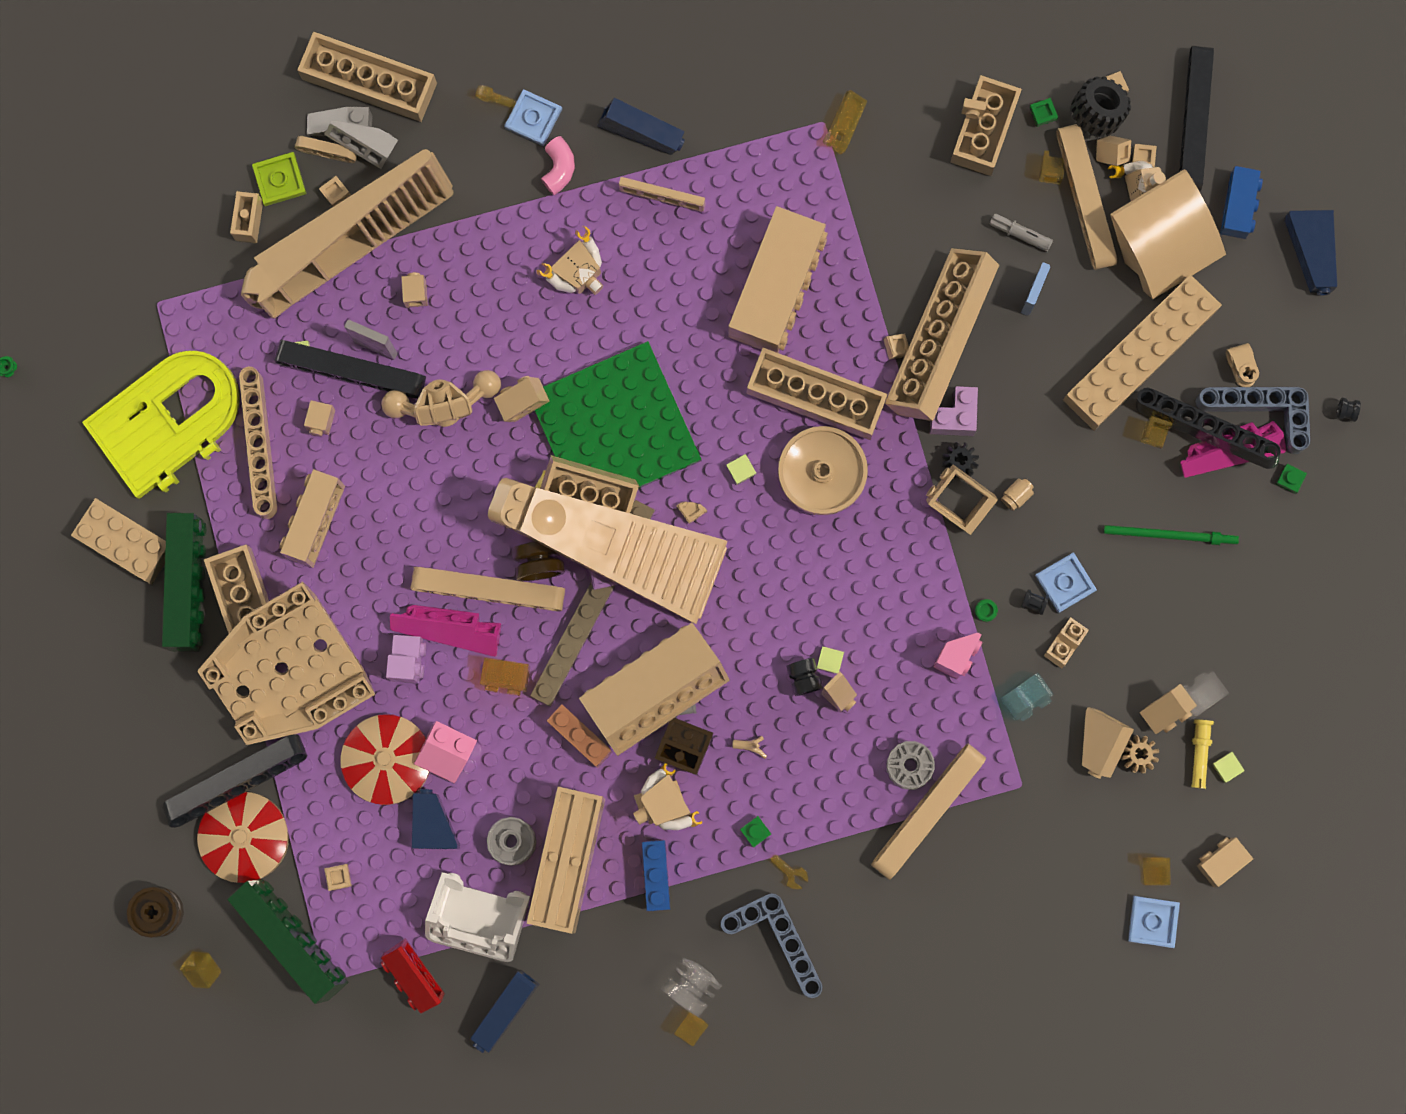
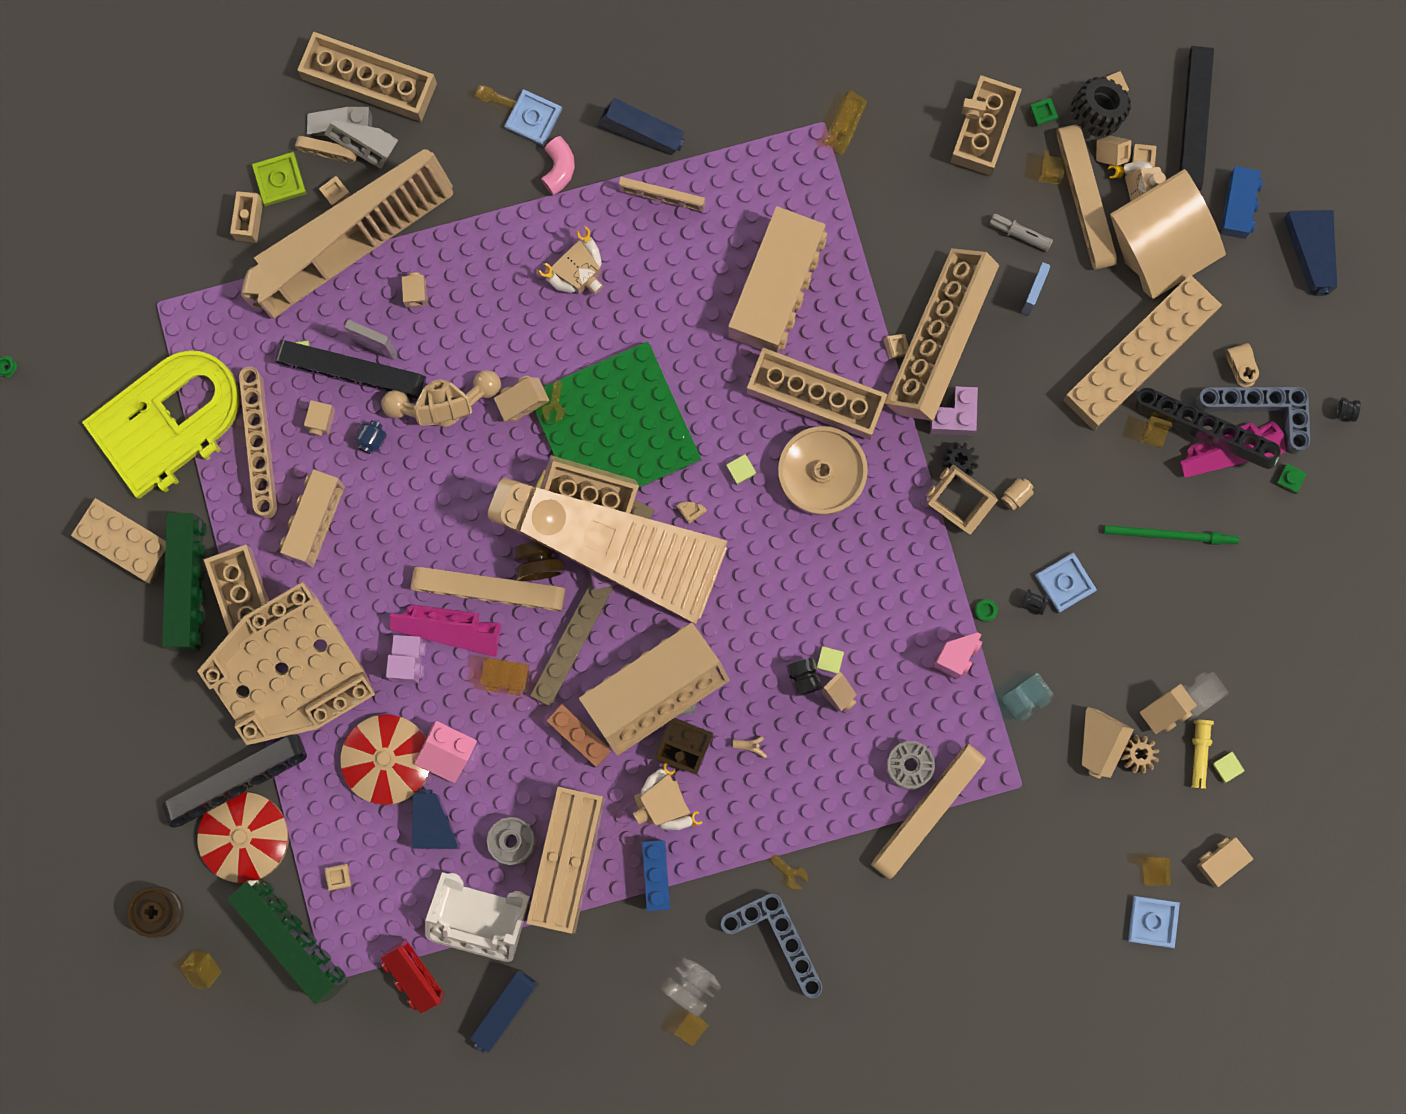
(370, 437): none -> dark blue head
(555, 399): none -> clear yellow bar
(755, 831): green plate -> none
(1066, 643): tan slope -> none

